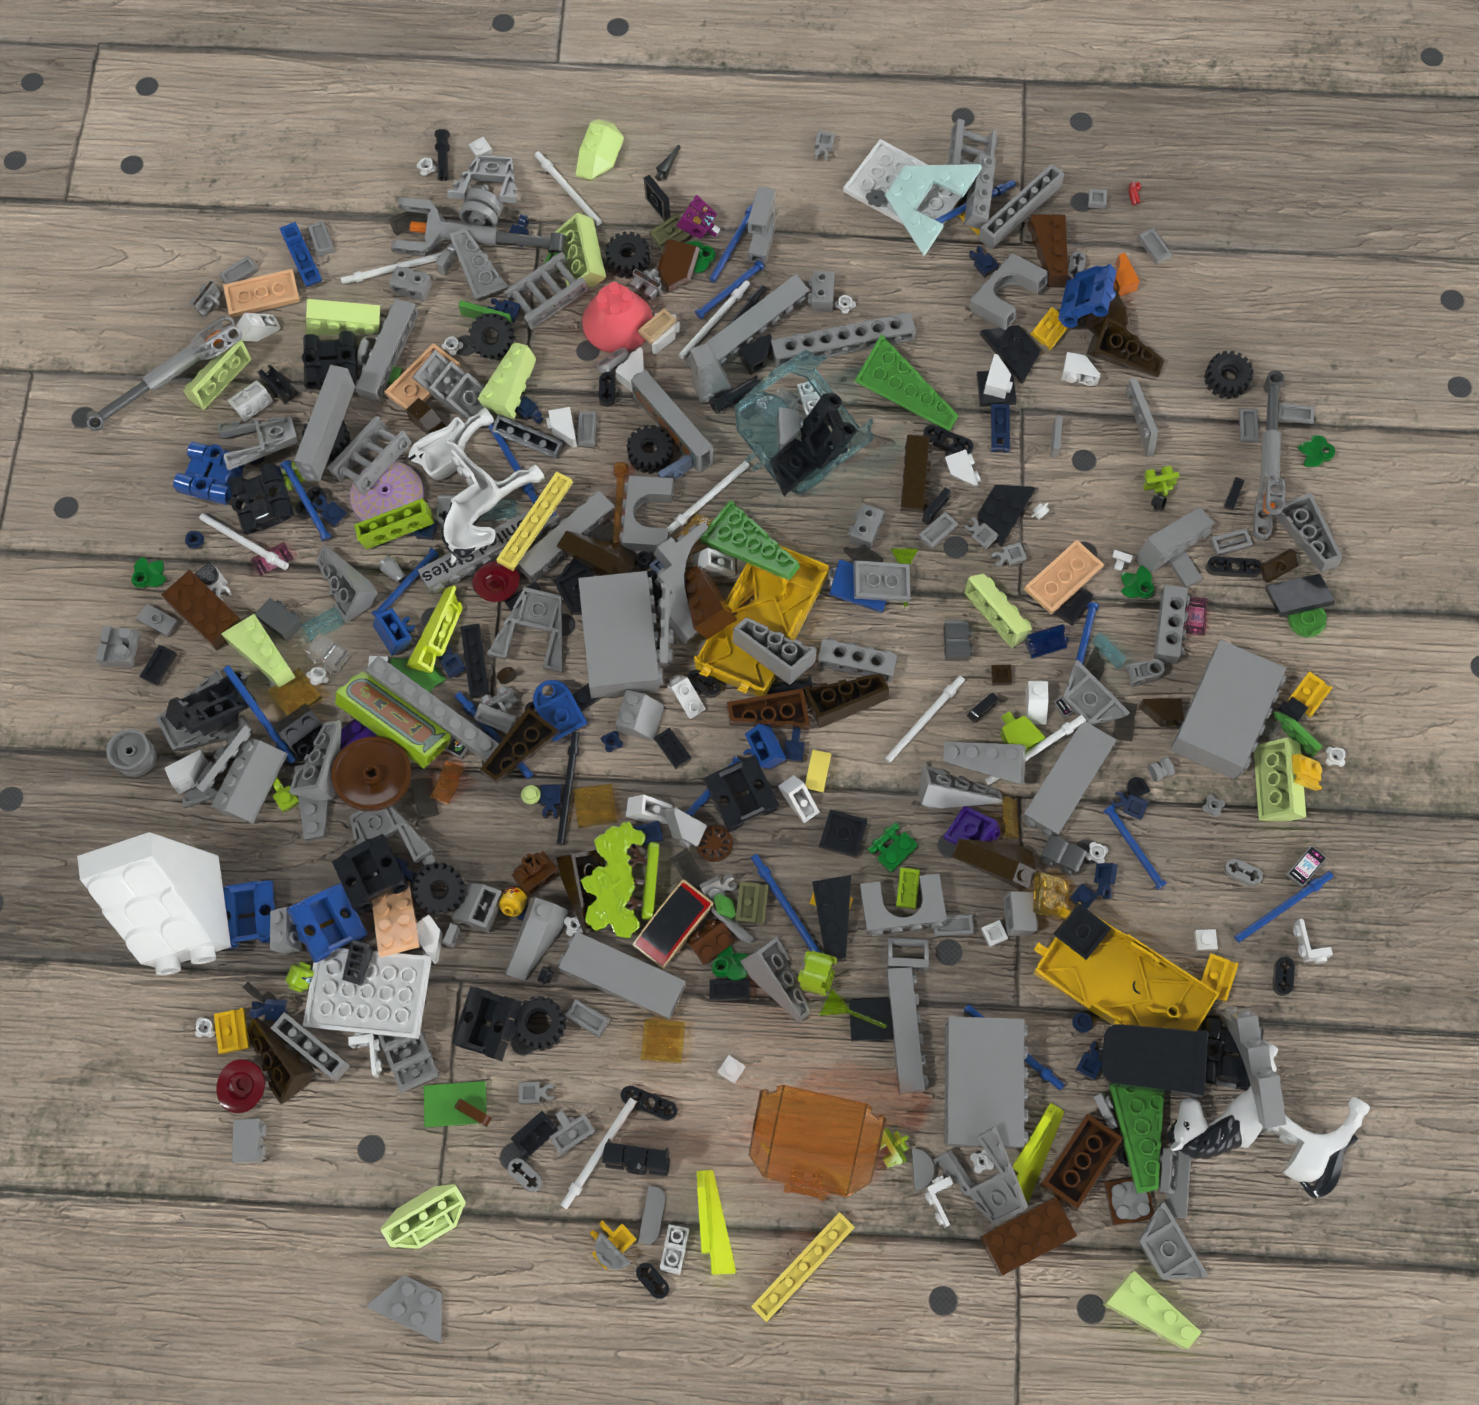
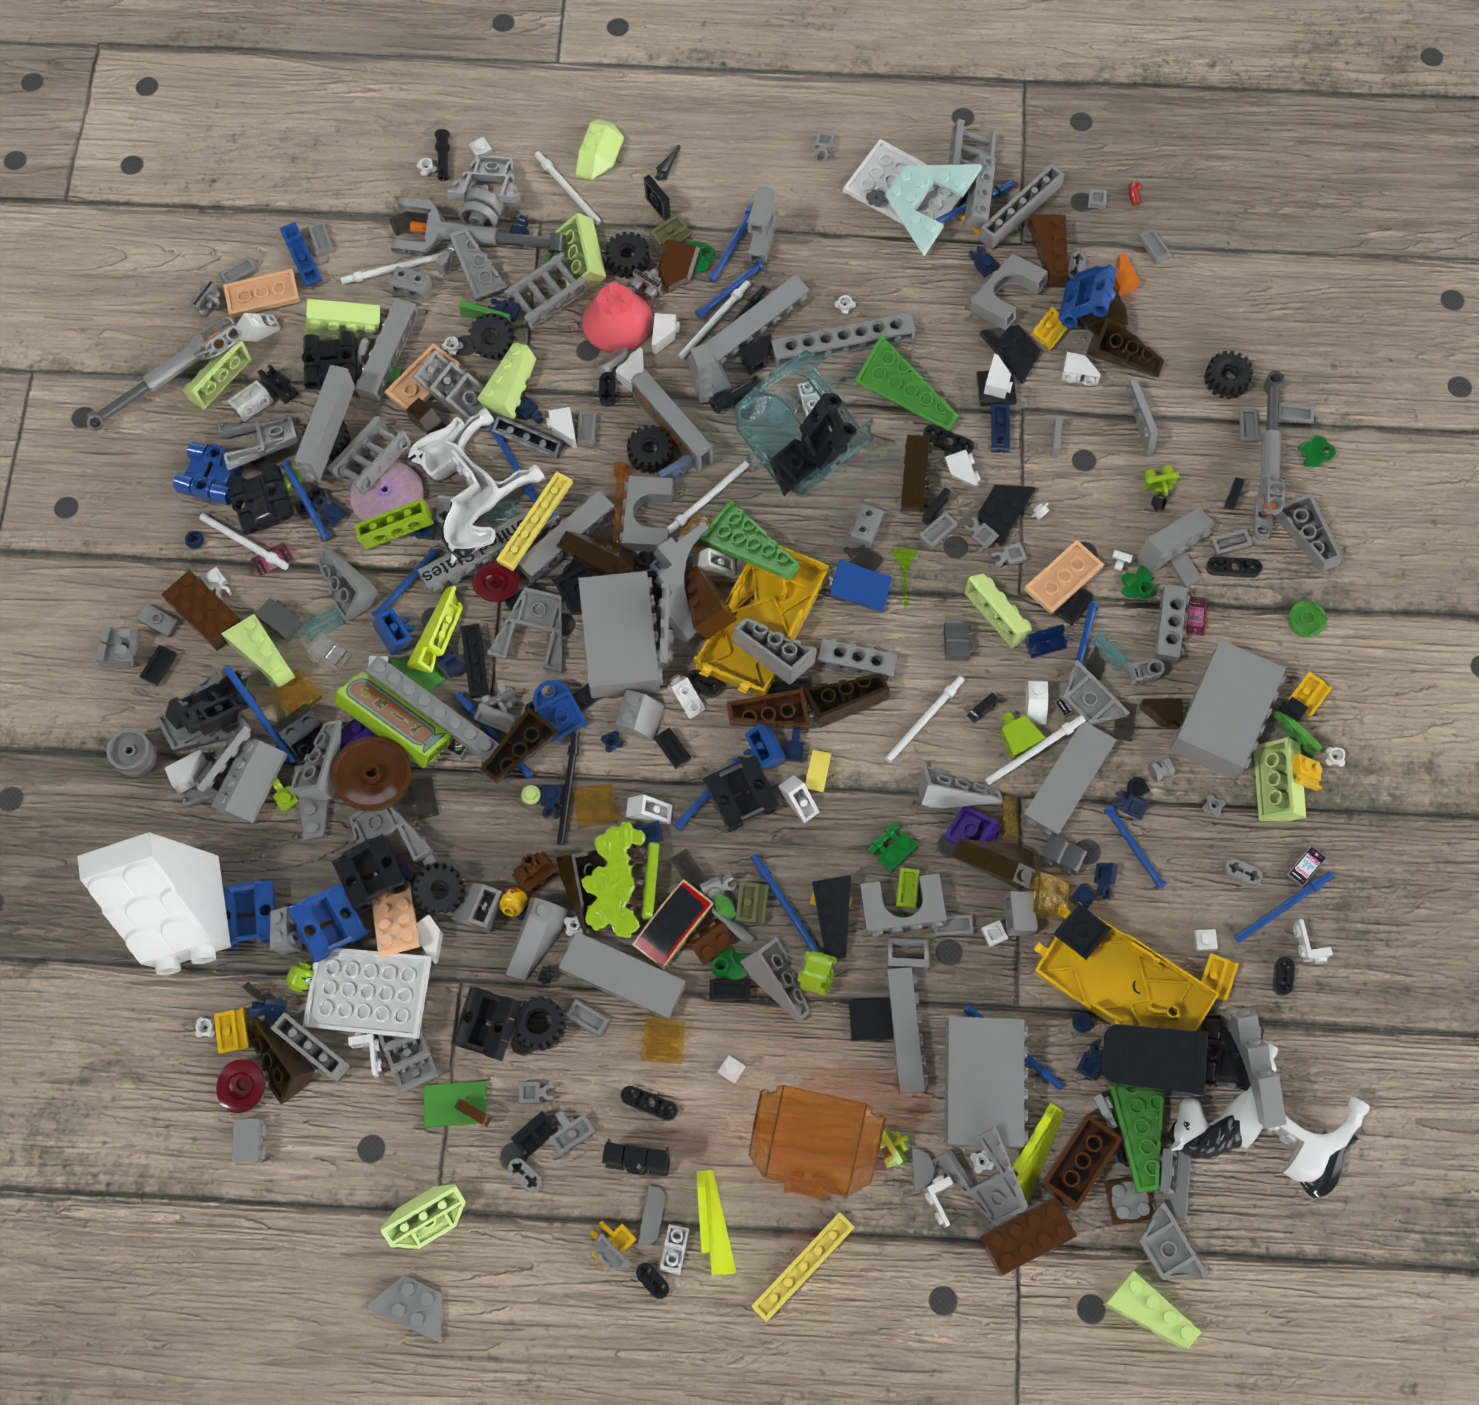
(150, 572): green plate -> none
(208, 574): black tile -> none
(317, 676): white plate -> none
(366, 957): black slope -> none
(392, 569): light grey cone -> none
(447, 782): clear orange slope -> none
(451, 935): light grey tile -> none
(506, 675): dark brown tile -> none
(575, 1188): white bar -> none
(657, 326): tan tile -> none
(684, 827): light grey slope -> none
(698, 219): magenta torso -> none
(715, 844): reddish brown wheel -> none
(787, 426): light grey slope -> none
(822, 291): light grey brick -> none
(836, 1006): clear neon green piece -> none
(843, 833): black tile -> none
(881, 581): light grey plate -> none
(996, 760): light grey wedge -> none
(1001, 675): dark brown tile -> none
(1094, 847): white plate -> none
(1279, 565): dark brown plate -> none
(1299, 595): black tile -> none

